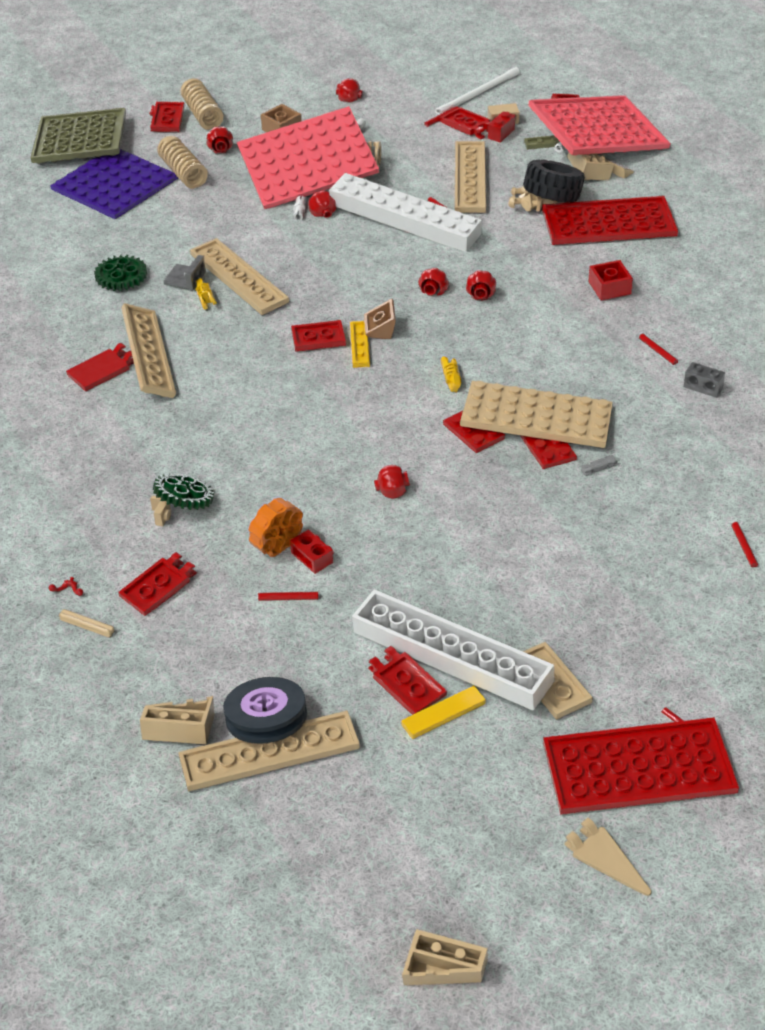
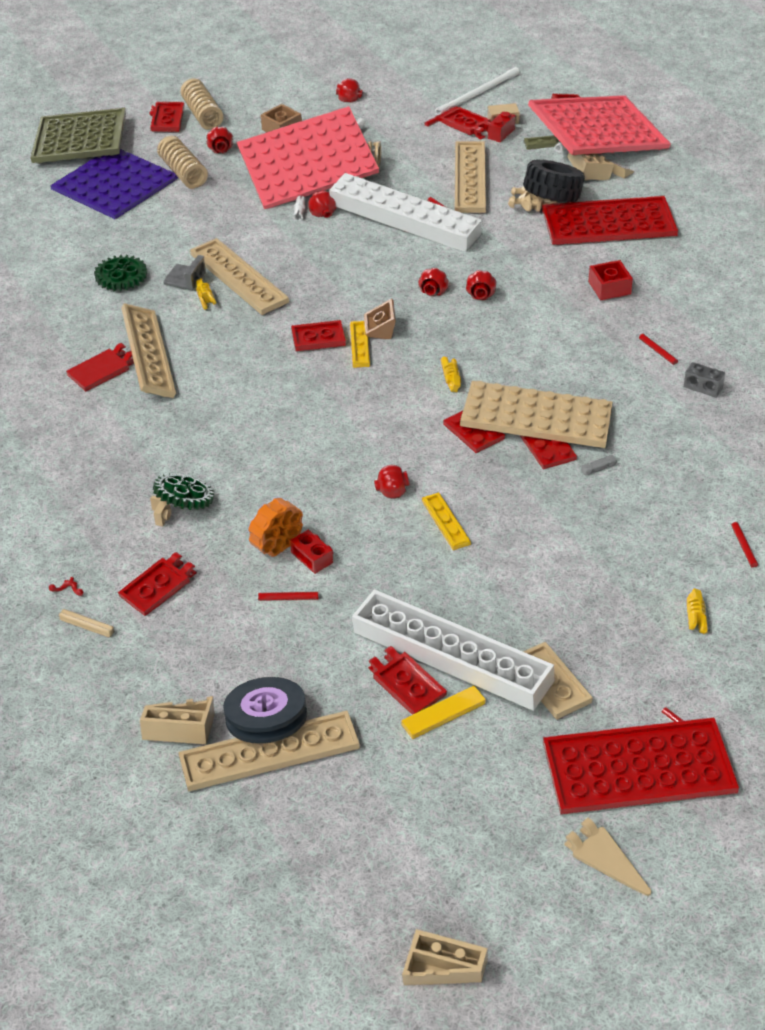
(446, 521): none -> yellow tile
(696, 611): none -> yellow hinge

